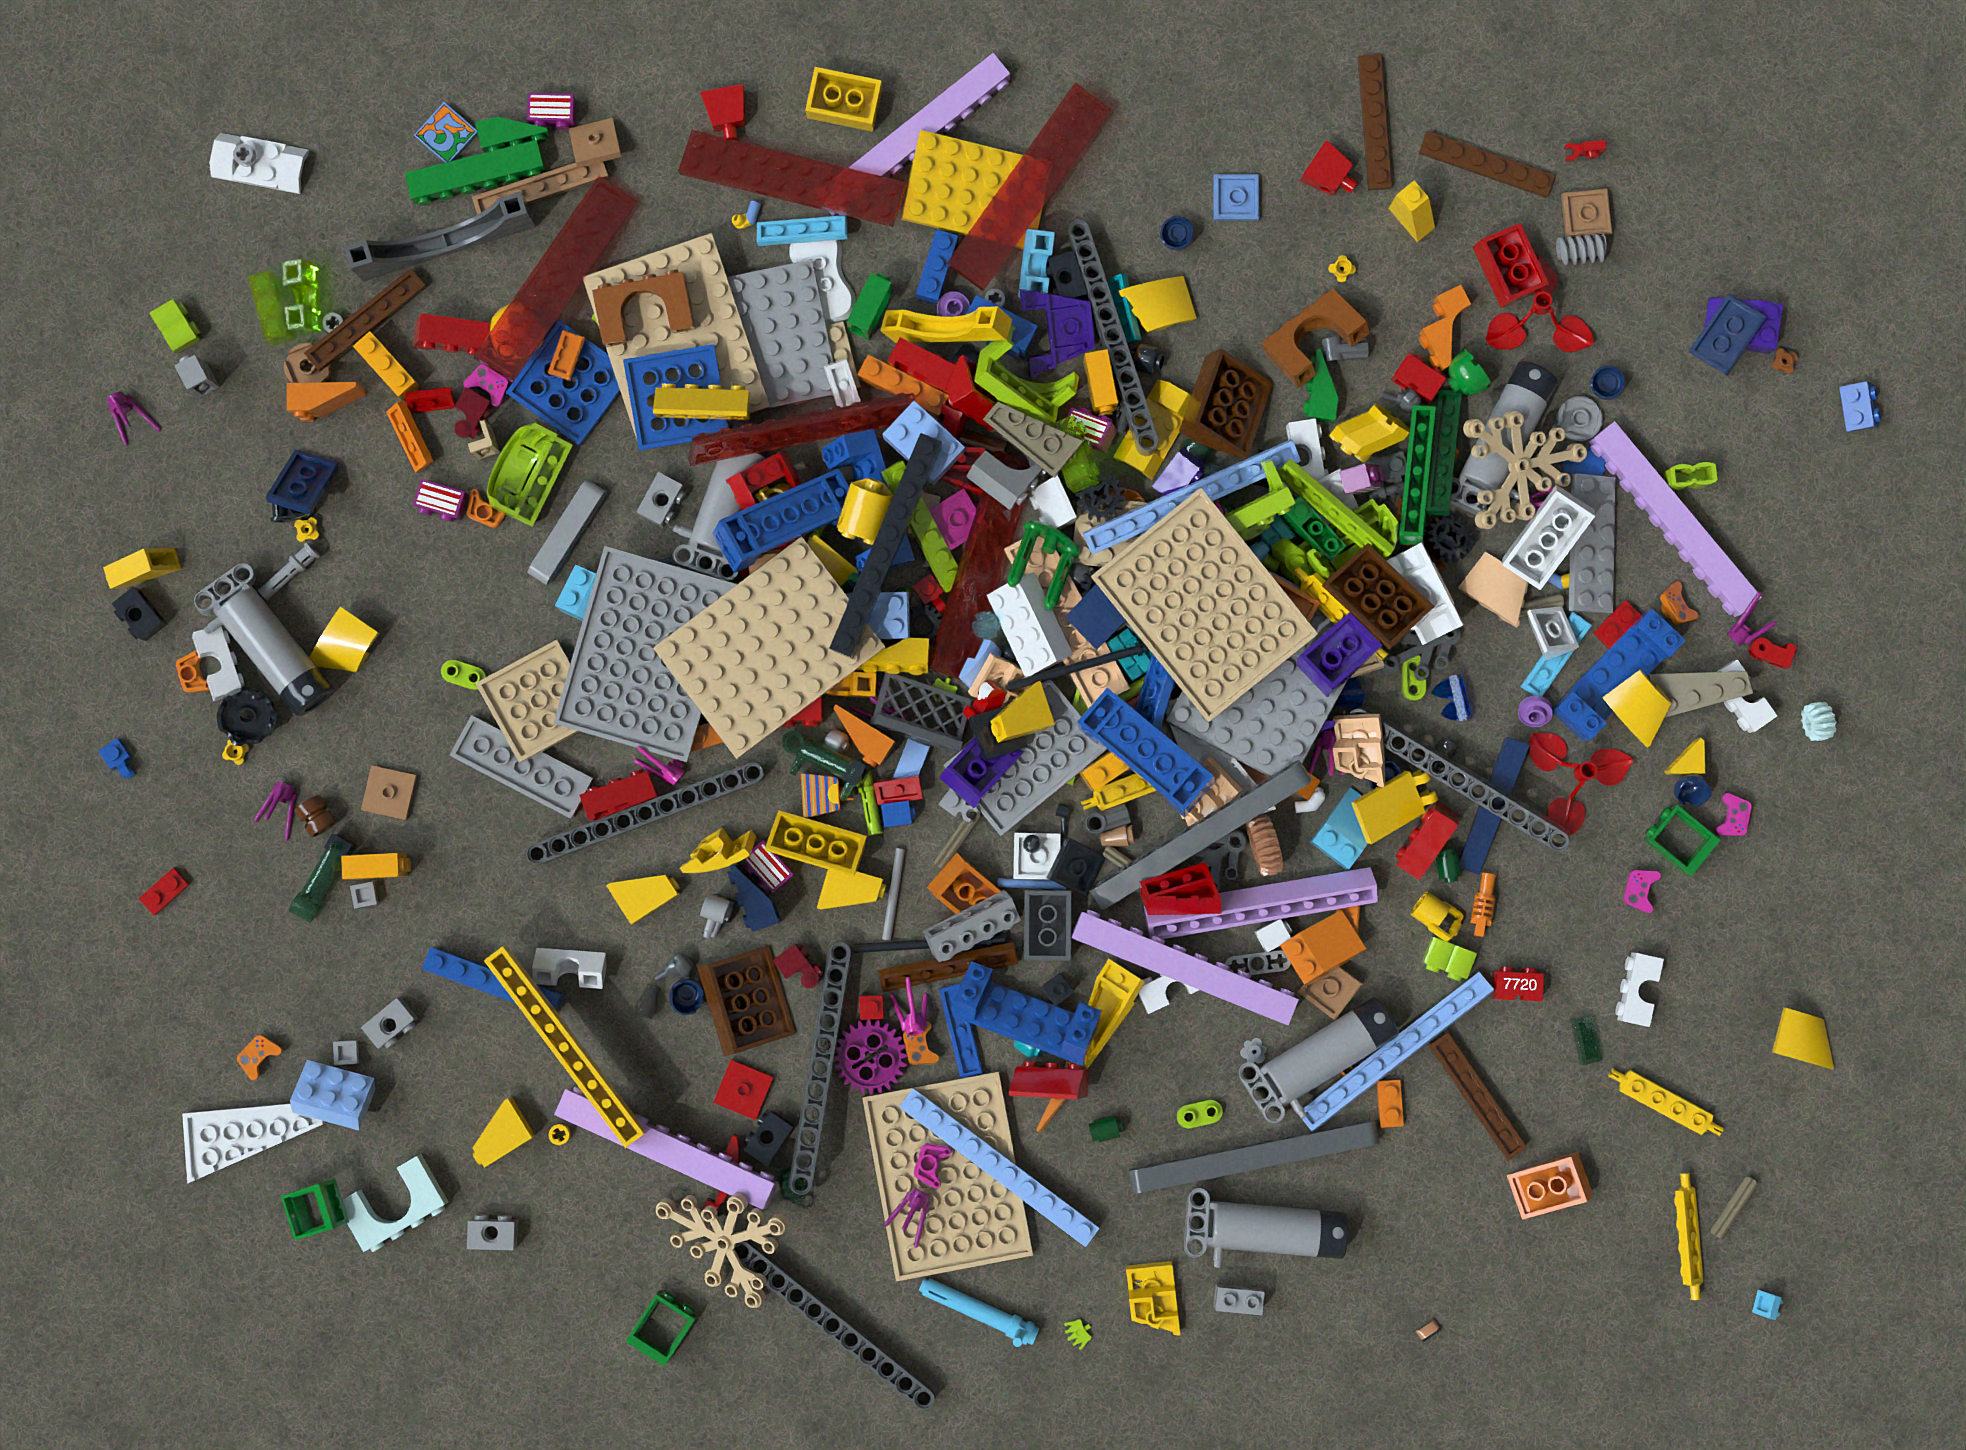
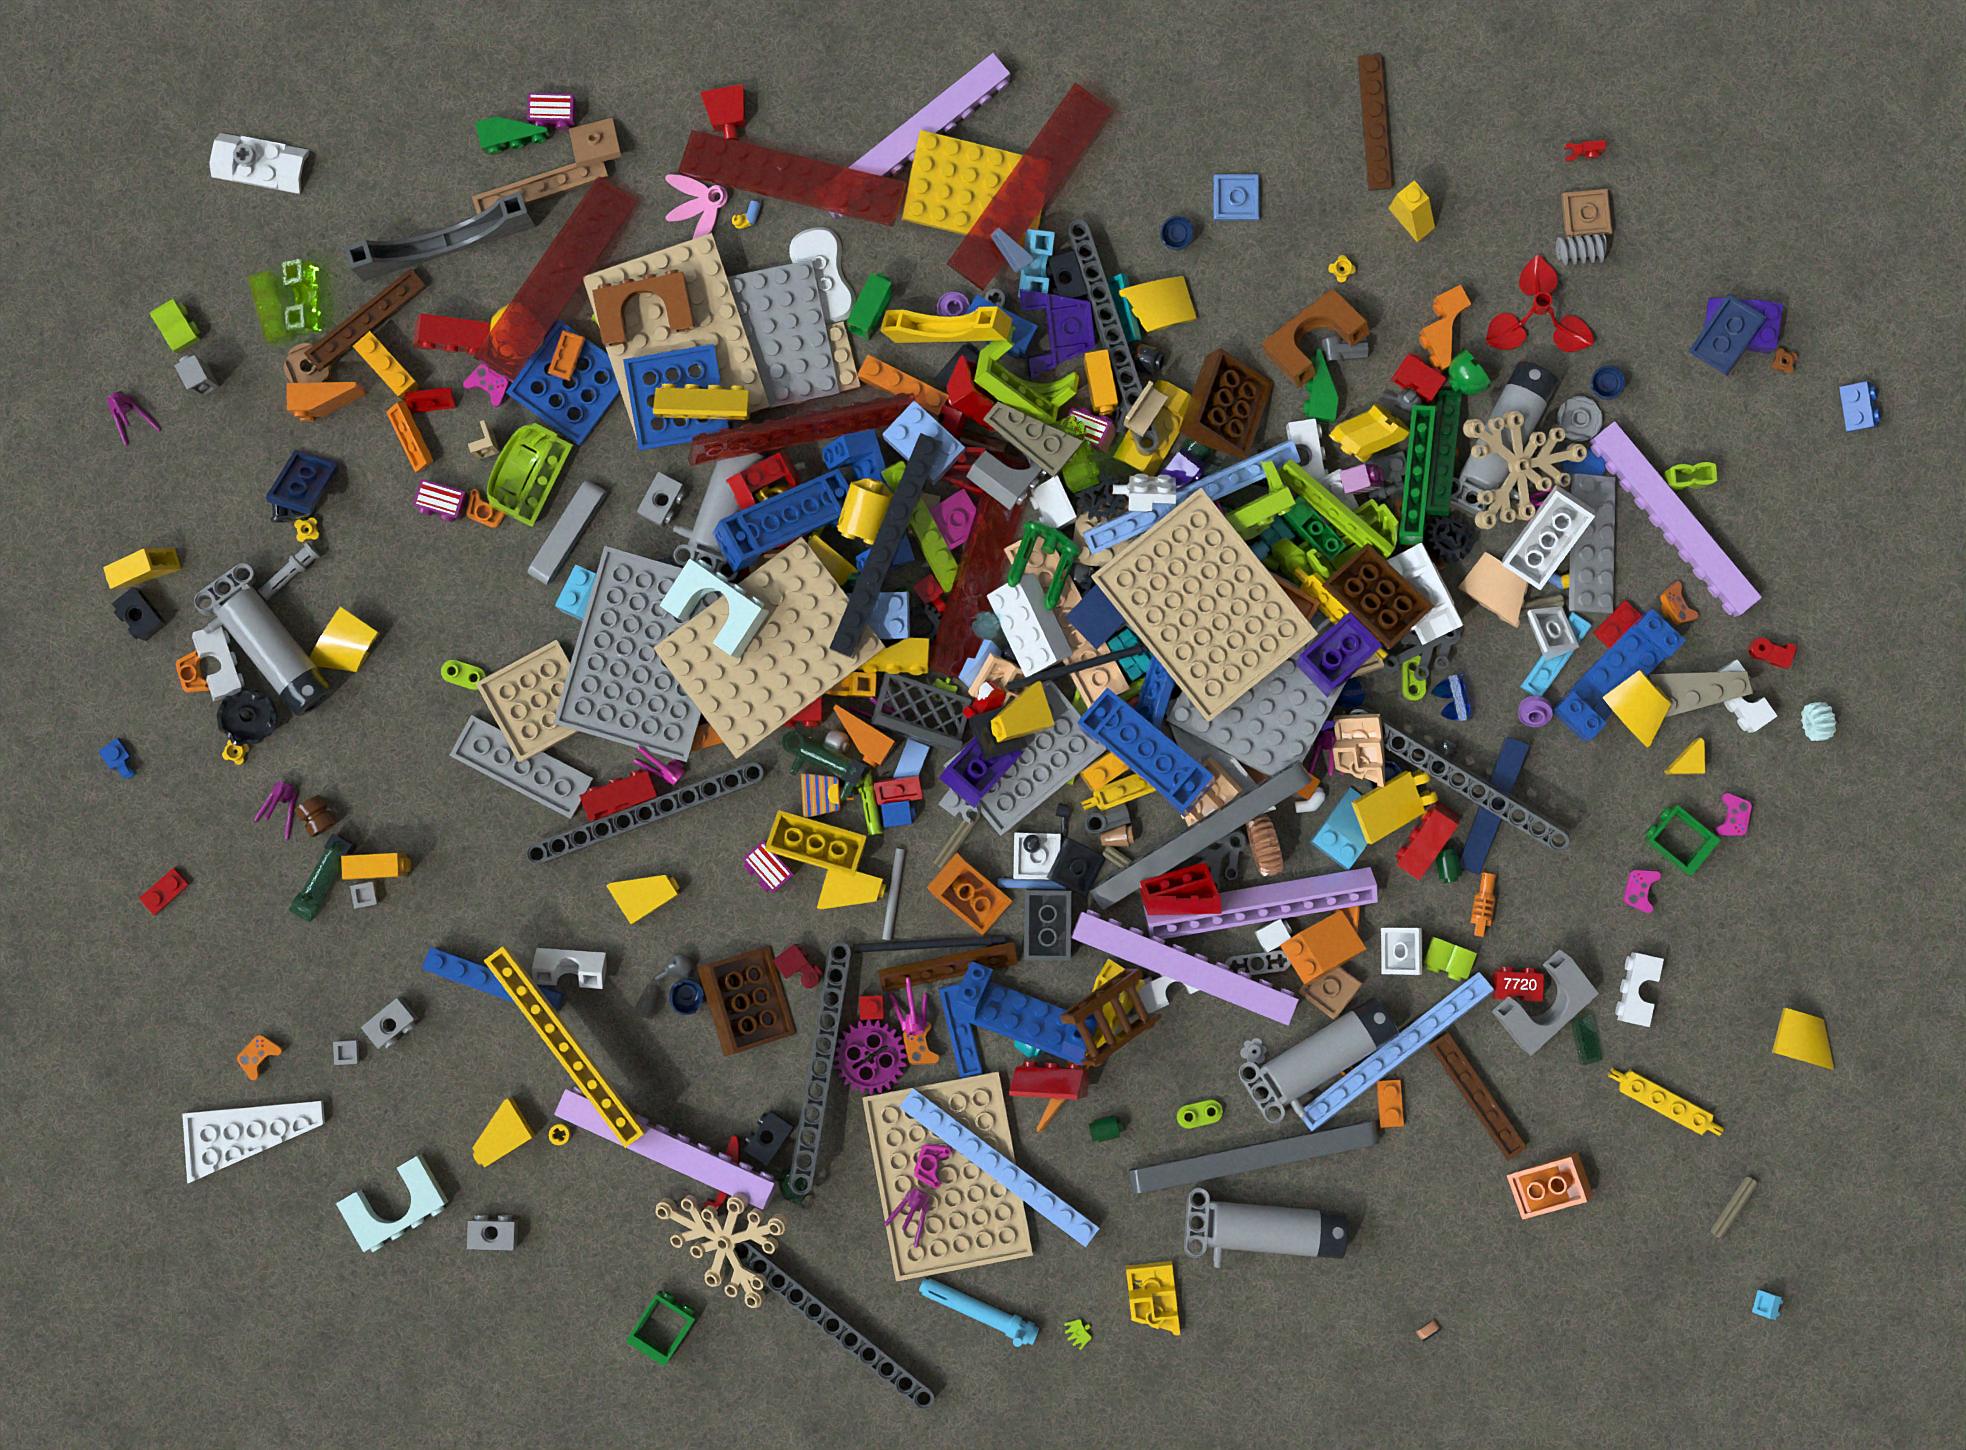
(329, 318): light grey bush -> none
(329, 1203): green window -> none
(332, 1095): light blue brick -> none
(389, 792): medium nougat plate -> none
(446, 133): tile -> none
(474, 408): dark red brick -> none
(475, 172): green brick -> none
(705, 202): none -> bright pink plant
(716, 910): light grey piece -> none
(719, 852): yellow slope -> none
(743, 1089): red plate -> none
(744, 613): none -> light aqua arch
(758, 905): dark blue slope -> none
(802, 230): medium azure tile -> none
(842, 383): white plate -> none
(843, 99): yellow brick -> none
(922, 364): red wedge -> none
(935, 268): blue arch -> none
(972, 926): light grey brick -> none
(1014, 253): none -> sand blue slope
(1057, 989): black brick -> none
(1094, 1004): none -> reddish brown fence
(1145, 410): none -> tan panel
(1148, 490): none -> white plate
(1238, 1299): light grey brick -> none
(1329, 171): red torso -> none
(1401, 951): none -> white slope
(1432, 911): yellow piece -> none
(1486, 164): reddish brown plate -> none
(1510, 265): red slope -> none
(1573, 995): none -> light grey arch
(1605, 764): red plant -> none
(1689, 1236): yellow plate -> none
(1692, 789): dark blue hair -> none
(1740, 632): magenta plant -> none

